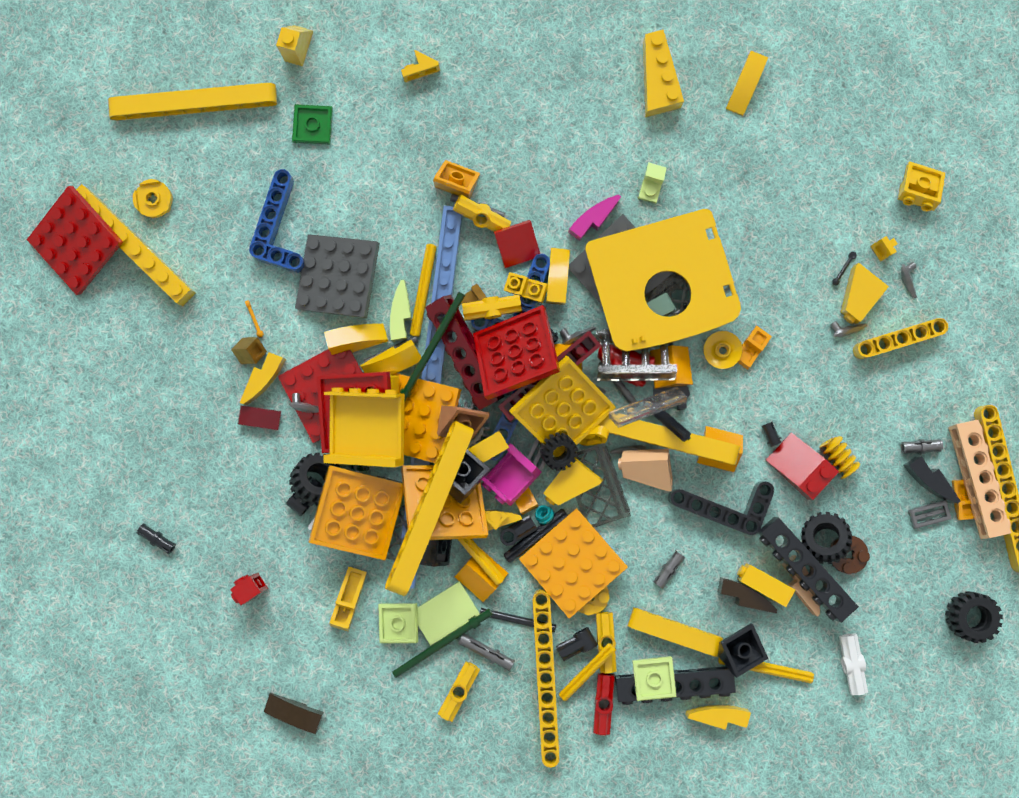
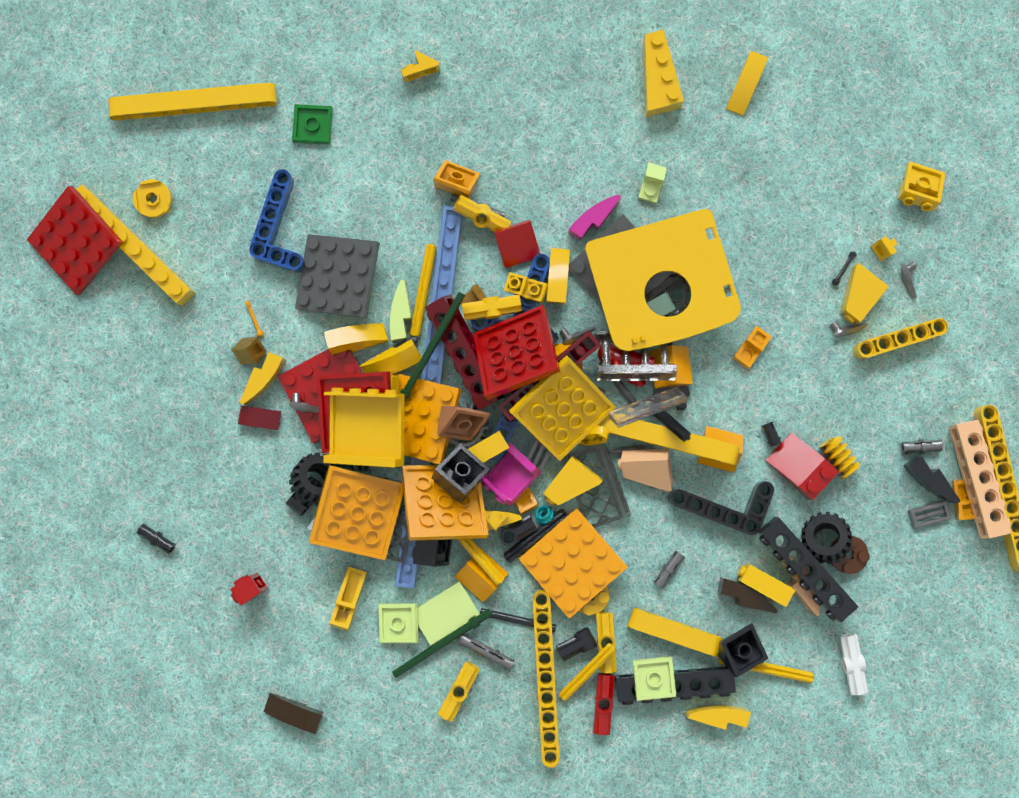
(294, 44): yellow slope -> none
(429, 508): yellow beam -> none
(555, 442): black tyre -> none
(719, 340): yellow dish -> none
(989, 617): black tyre -> none

